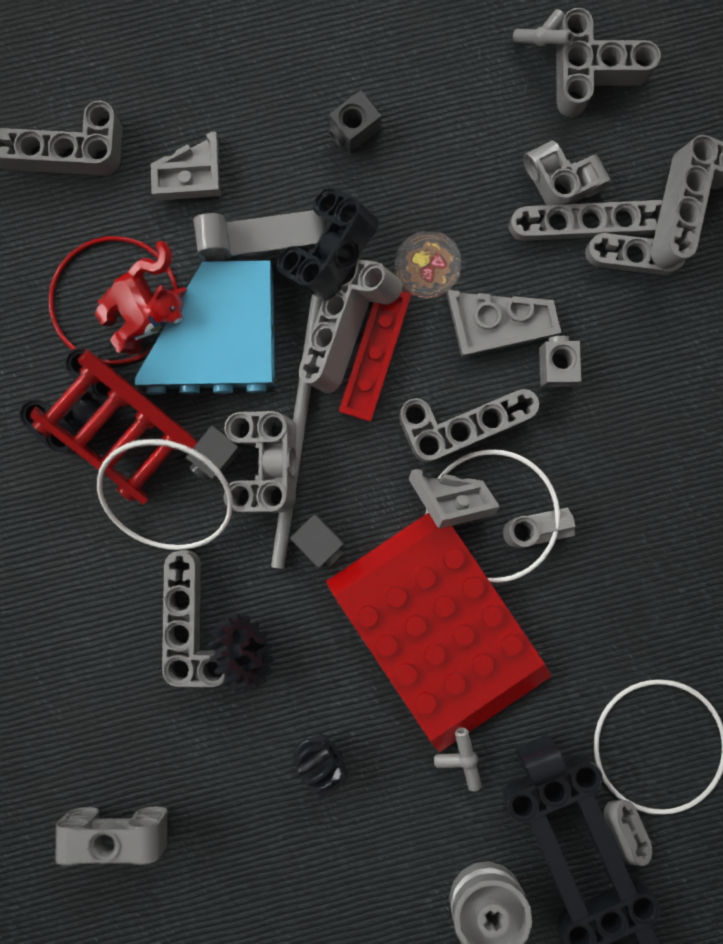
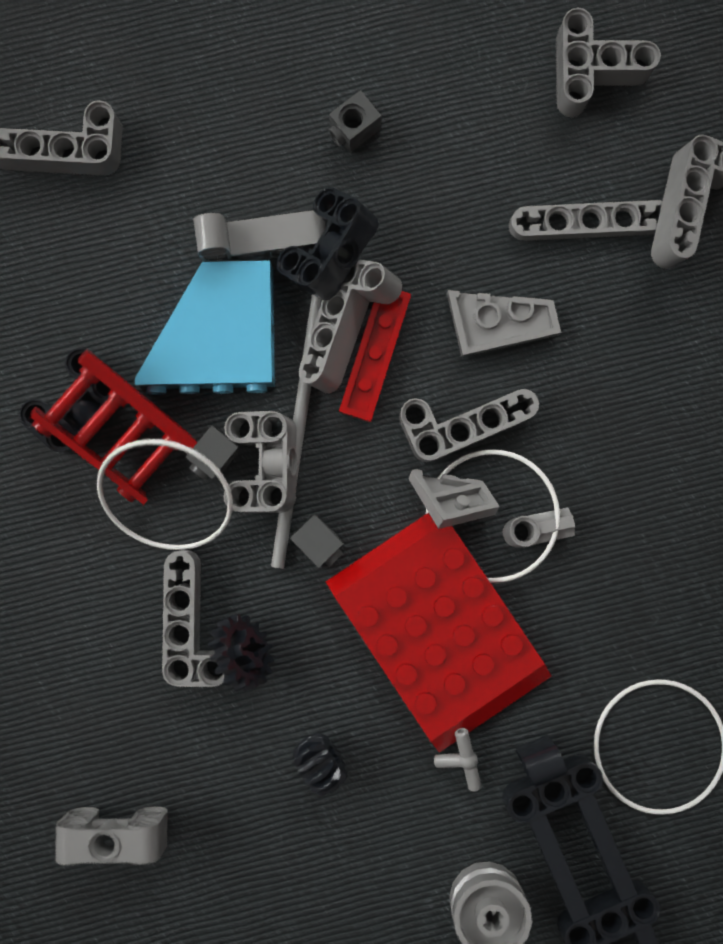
(64, 263): red piece -> none
(137, 305): red animal -> none
(188, 172): light grey wing -> none
(428, 264): clear tile -> none
(546, 34): light grey piece -> none
(550, 167): light grey piece -> none
(551, 375): light grey brick -> none
(612, 242): light grey beam -> none
(628, 832): light grey beam -> none

